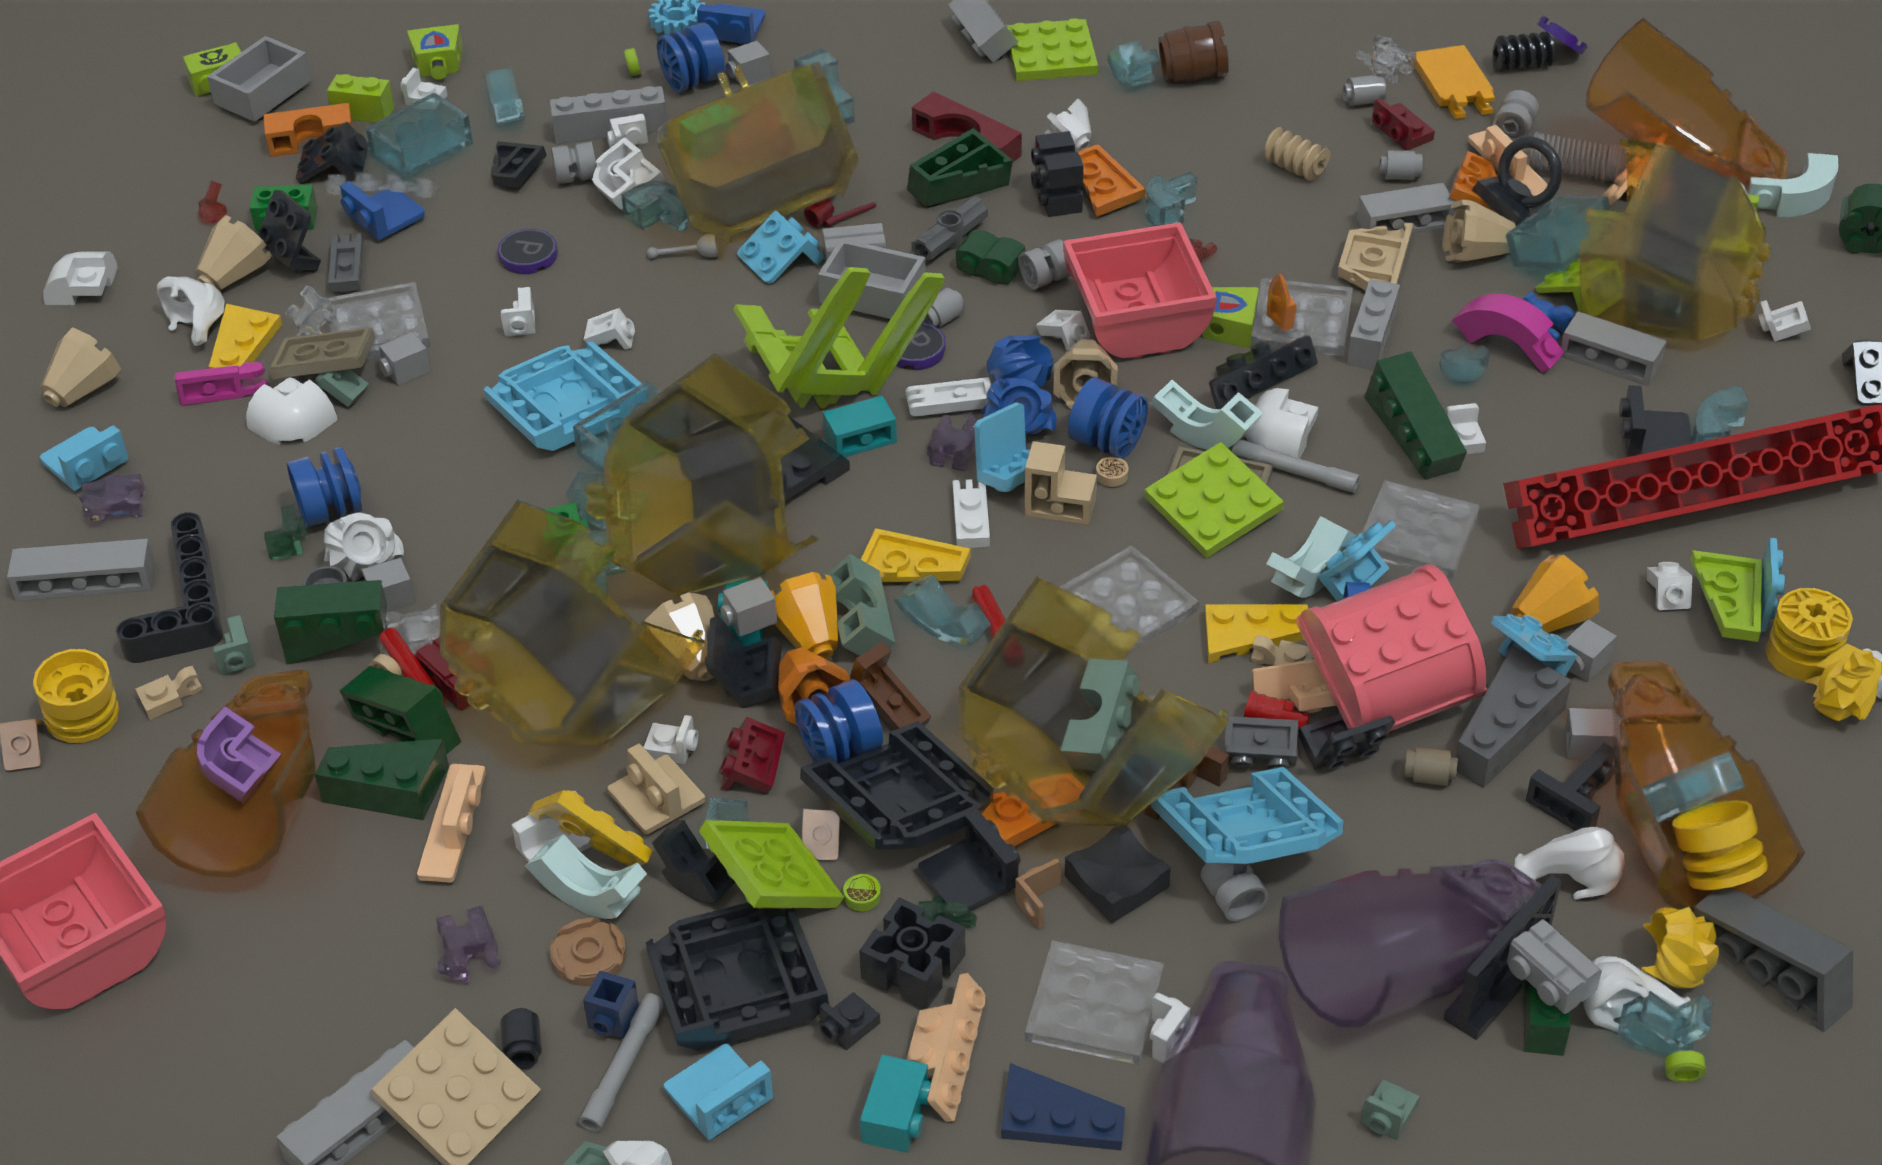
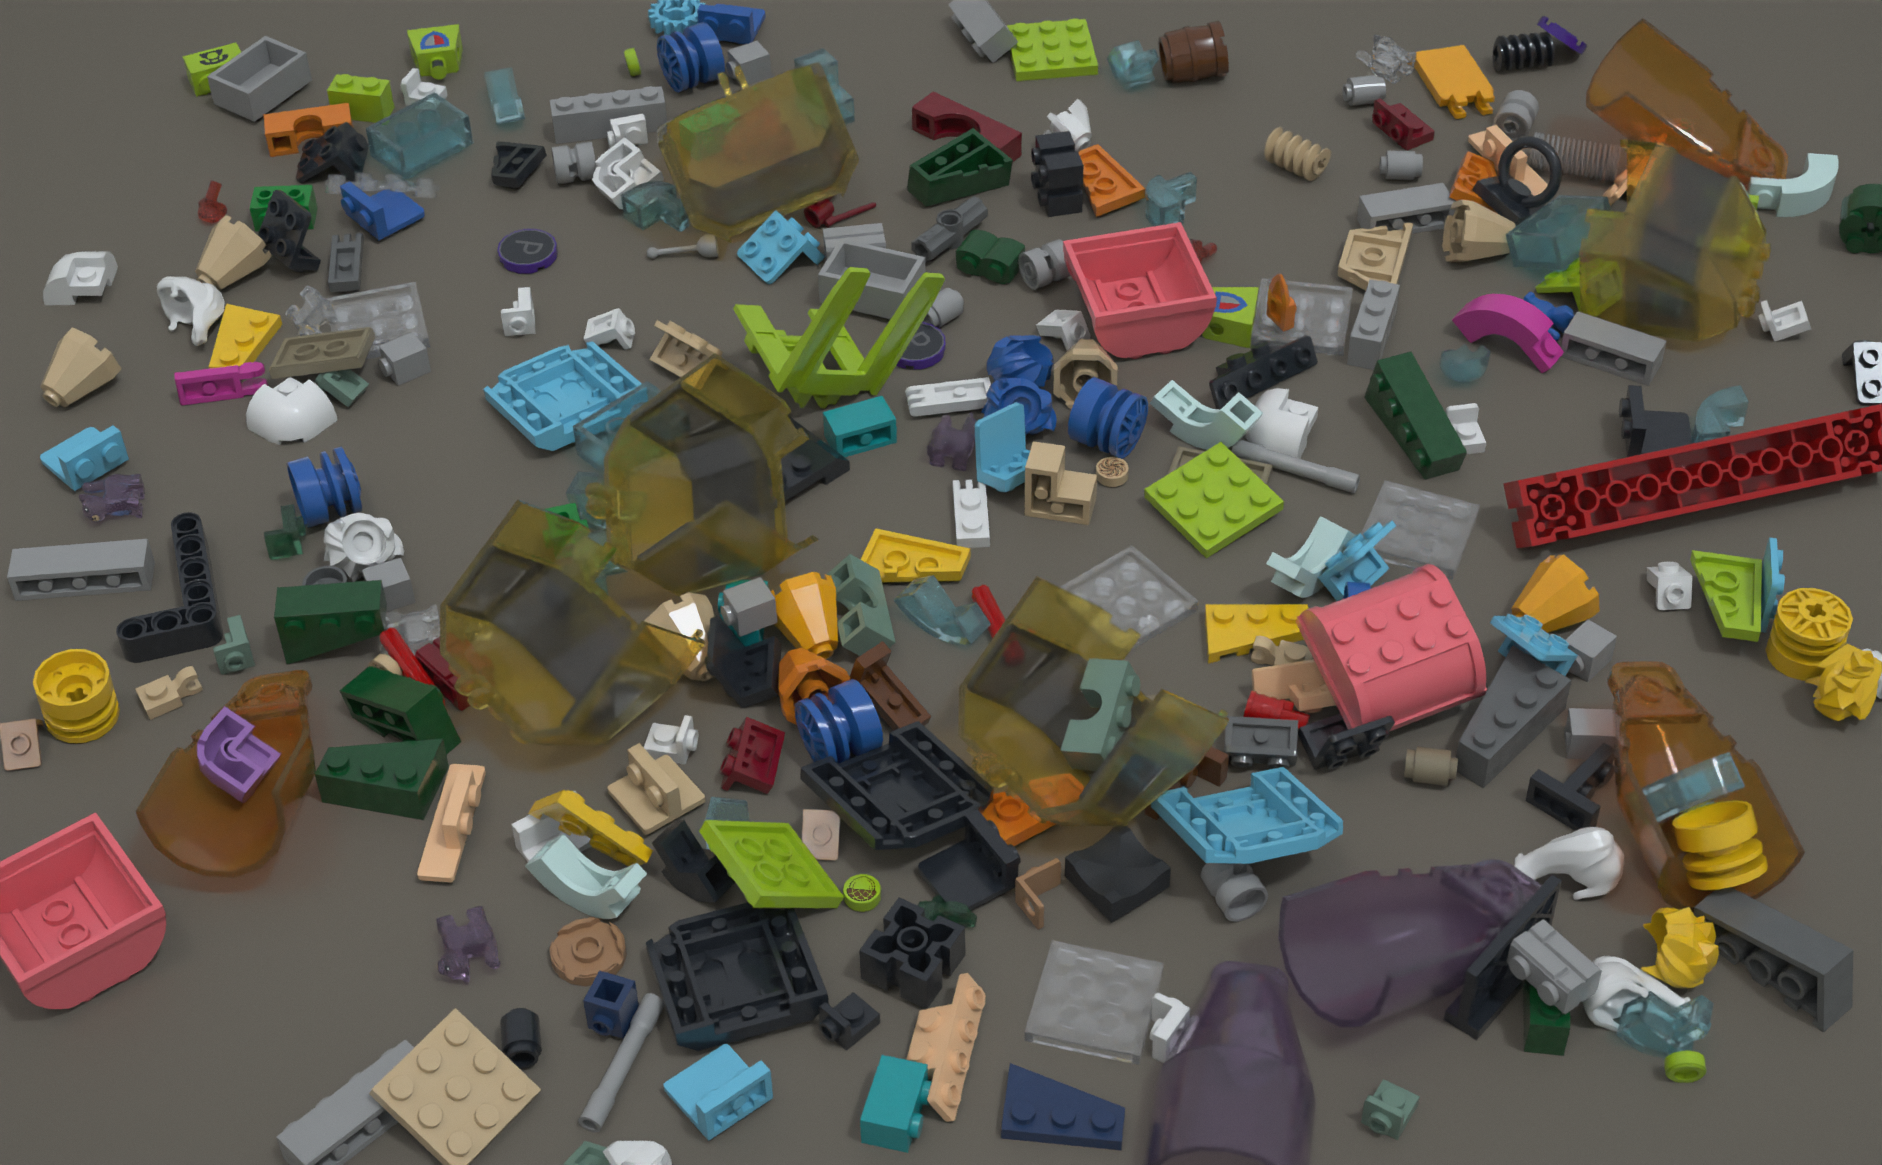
(681, 350): none -> tan bracket

